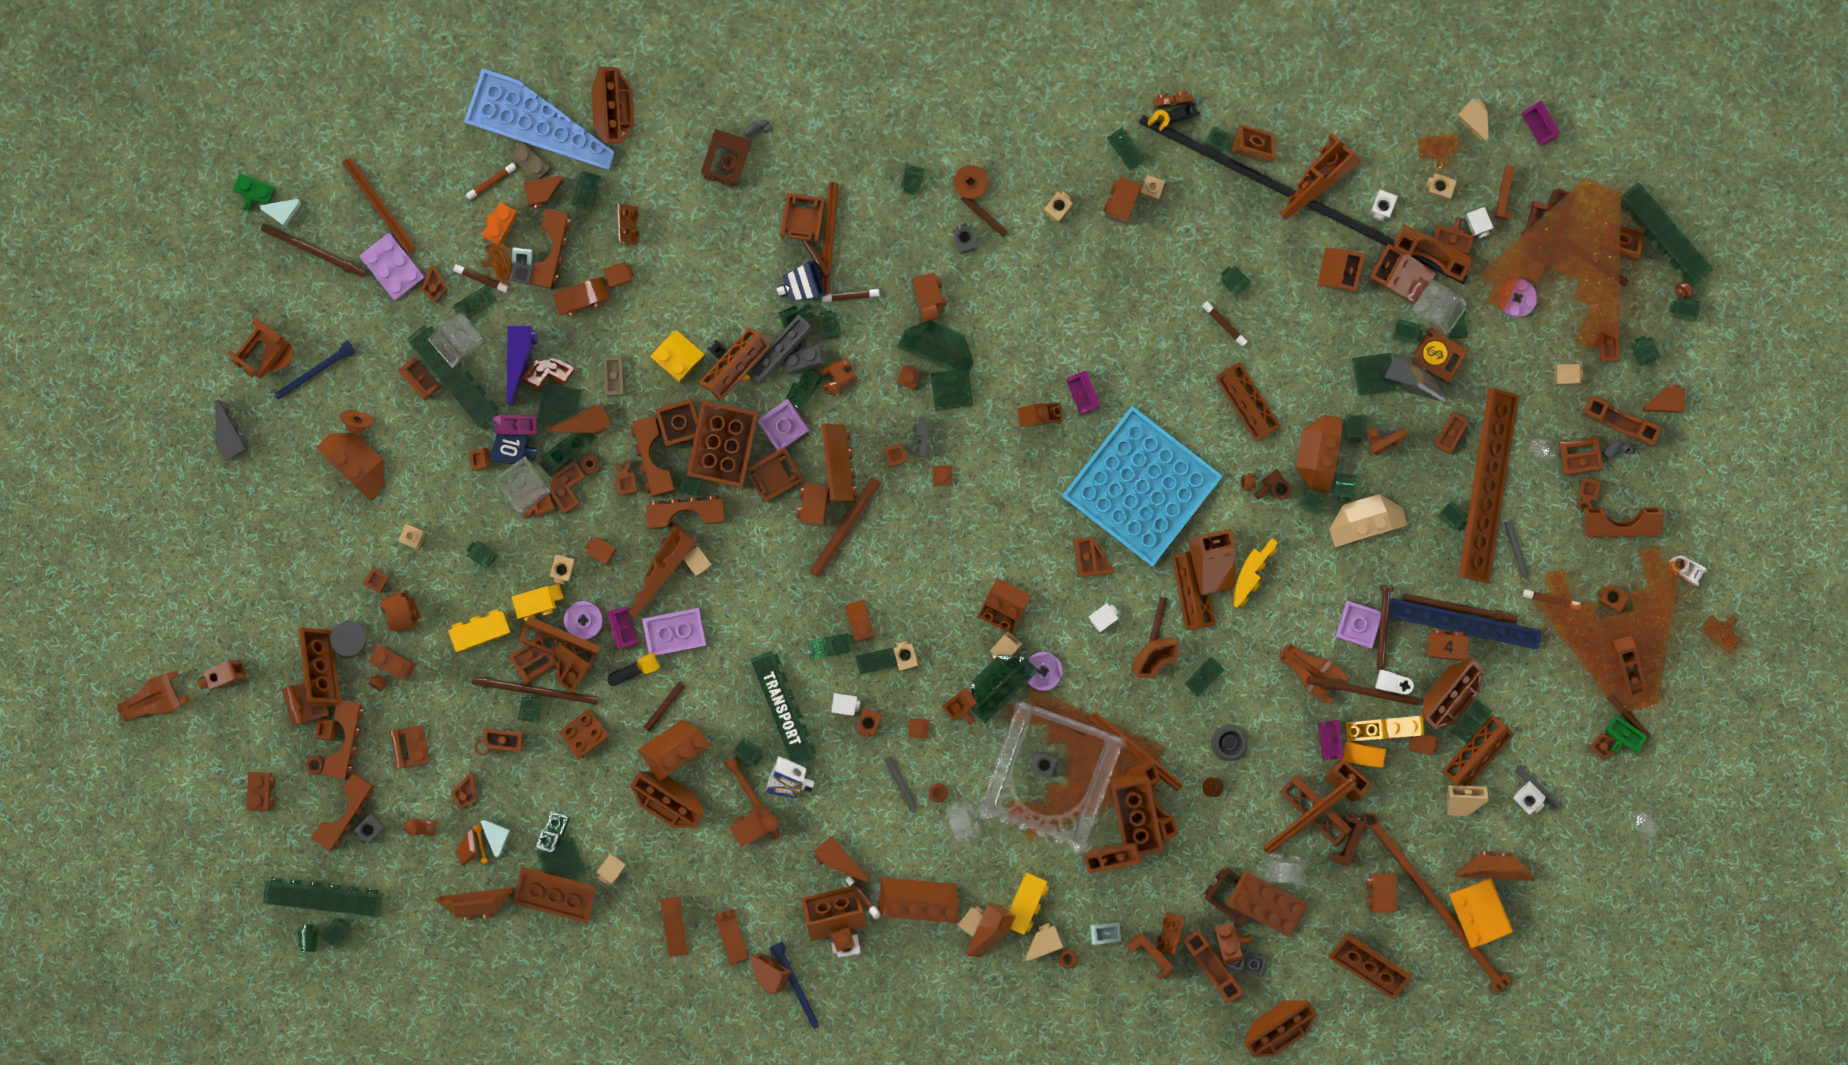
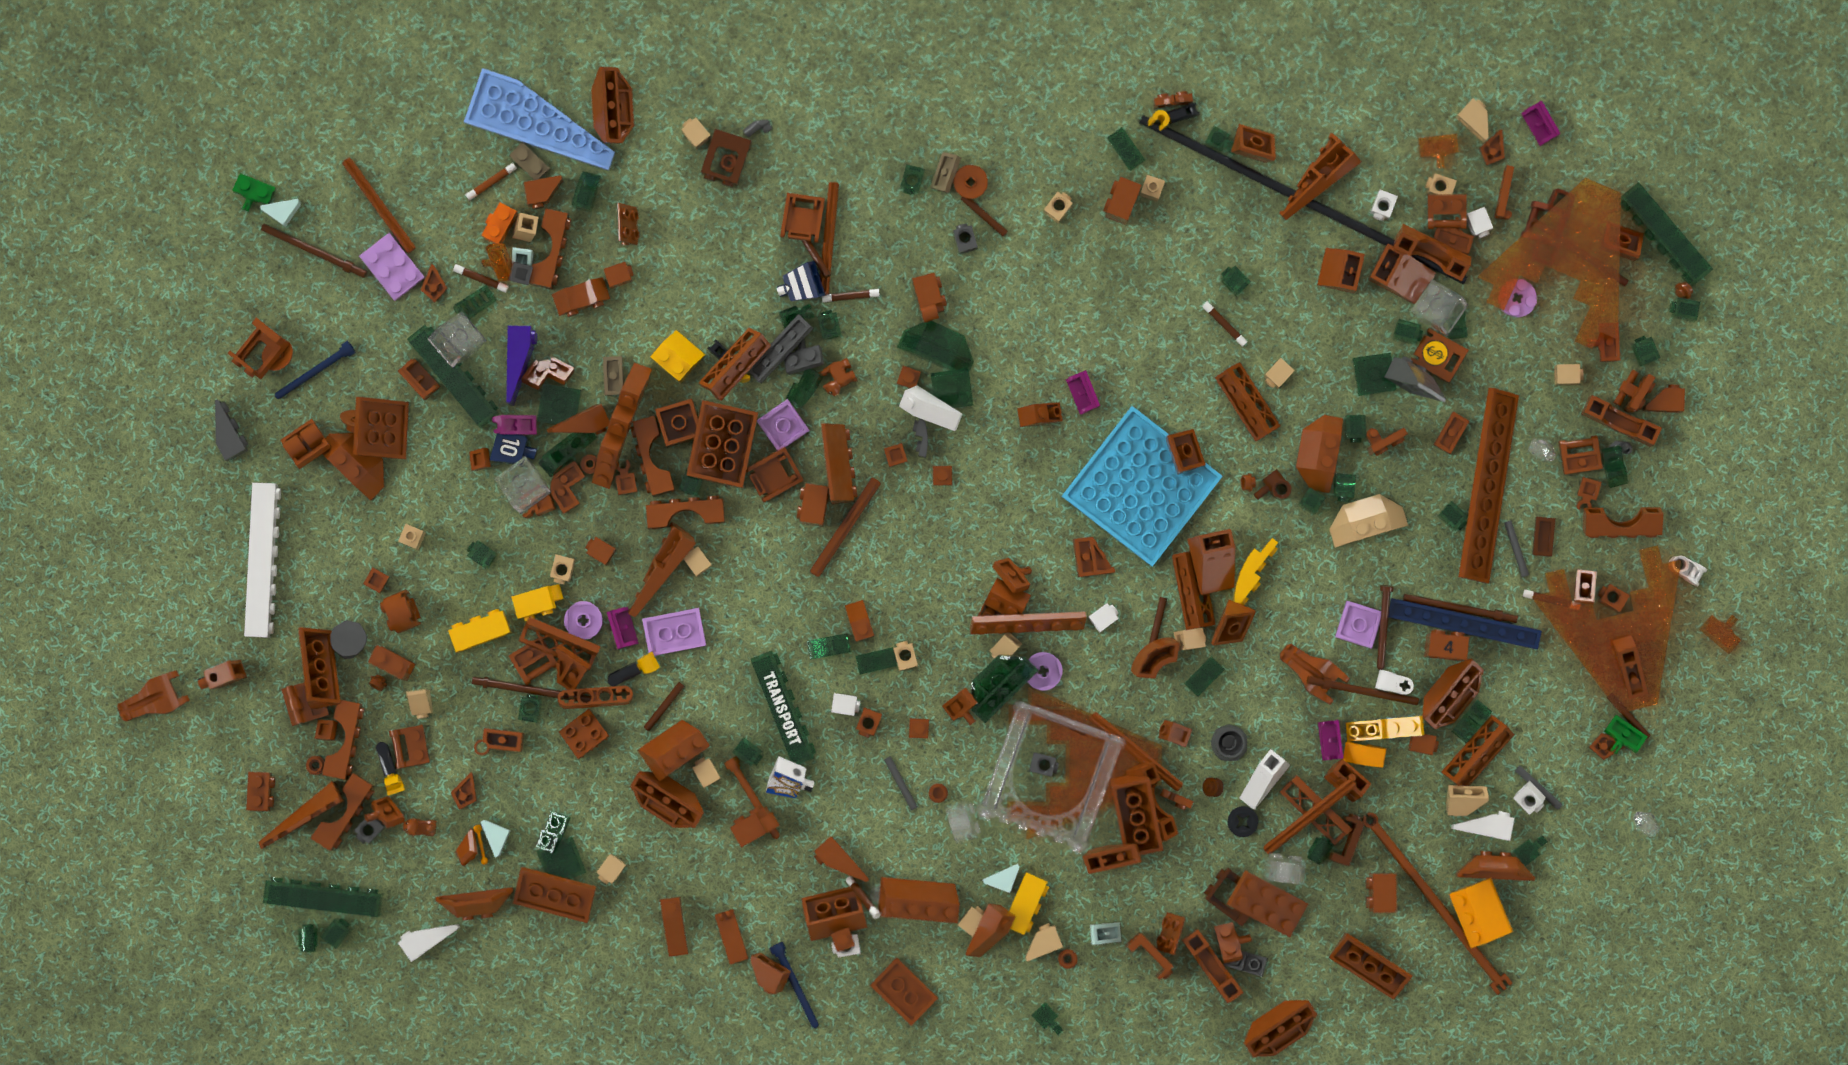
(261, 560): none -> white brick
(305, 443): none -> dark orange plate
(318, 804): none -> dark orange wedge
(380, 428): none -> dark orange plate
(385, 811): none -> dark orange plate
(393, 782): none -> piece
(420, 703): none -> tan slope
(421, 941): none -> white slope
(525, 227): none -> tan brick
(595, 700): none -> dark orange beam
(620, 424): none -> dark orange arch
(695, 132): none -> tan brick
(706, 772): none -> tan brick
(904, 991): none -> dark orange plate
(929, 408): none -> white slope
(945, 172): none -> dark tan plate
(1003, 879): none -> light aqua slope
(1012, 575): none -> dark orange plate
(1027, 623): none -> dark orange plate
(1046, 1017): none -> clear green plate
(1174, 733): none -> dark orange bracket
(1181, 802): none -> dark orange plate
(1185, 451): none -> dark orange slope
(1190, 639): none -> tan brick
(1233, 623): none -> dark orange slope
(1242, 812): none -> black gear
(1264, 778): none -> white slope
(1278, 374): none -> tan brick
(1320, 849): none -> clear green brick
(1447, 205): none -> dark orange plate
(1492, 825): none -> white slope
(1493, 149): none -> dark orange piece
(1528, 851): none -> clear green plate
(1543, 536): none -> reddish brown tile
(1585, 586): none -> slope
(1614, 466): none -> clear green slope
(1635, 393): none -> dark orange plate

